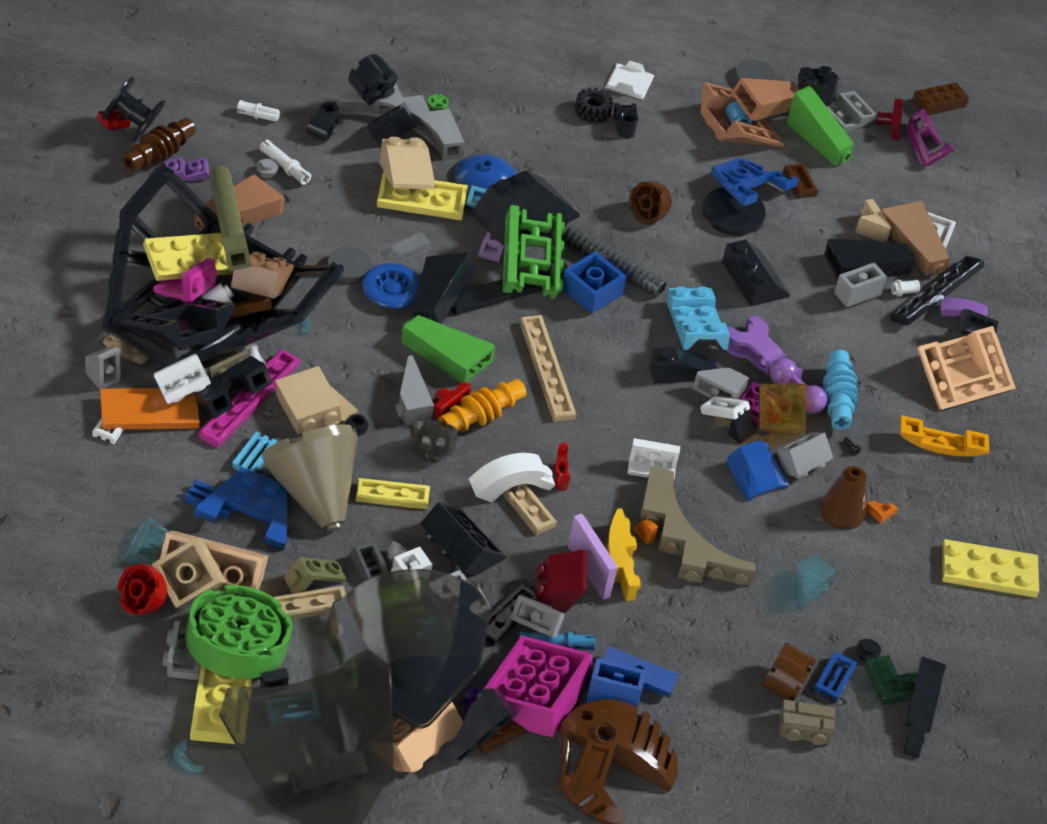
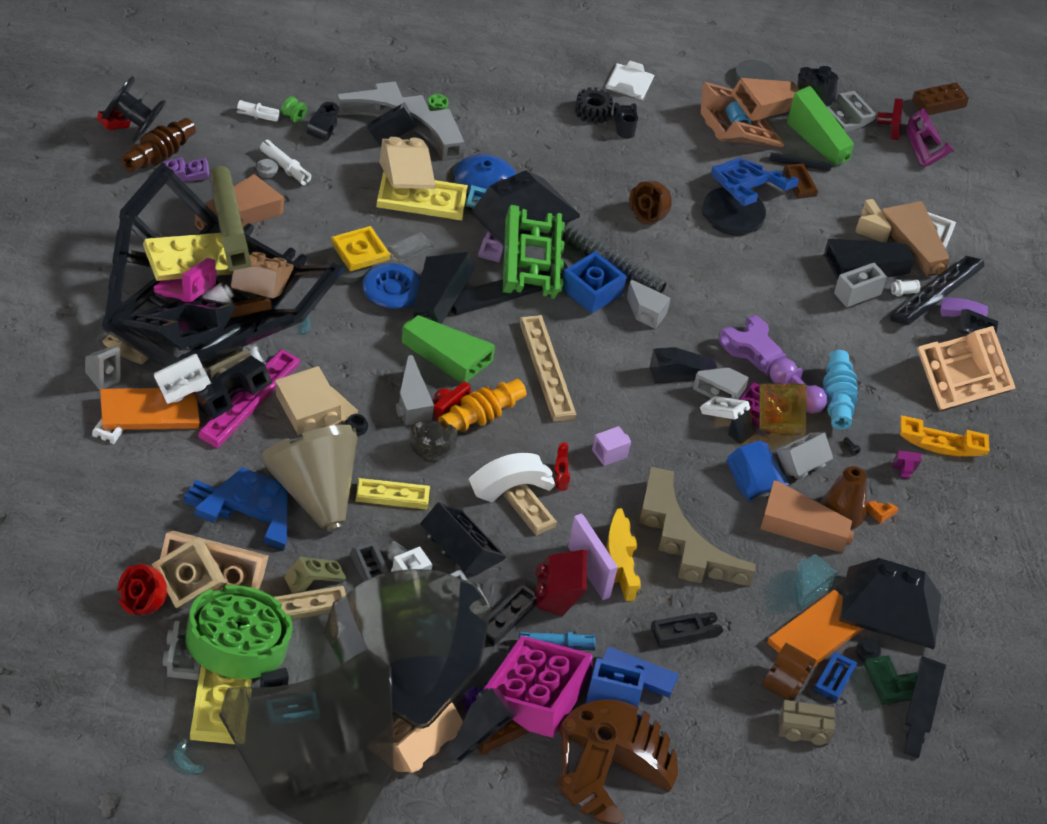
(146, 543): clear light blue slope -> none
(256, 438): medium azure tile -> none
(294, 109): none -> bright green wheel
(360, 248): none -> yellow plate
(373, 79): black brick -> none
(537, 616): light grey slope -> none
(611, 446): none -> lavender brick
(646, 531): orange tile -> none
(647, 304): none -> light grey slope
(650, 454): white bracket -> none
(685, 628): none -> black hinge
(696, 316): medium azure piece -> none
(753, 273): black slope -> none
(798, 160): none -> black bar
(805, 520): none -> nougat slope
(817, 629): none -> orange tile
(892, 601): none -> black slope
(906, 462): none -> magenta tile
(990, 568): light yellow plate -> none

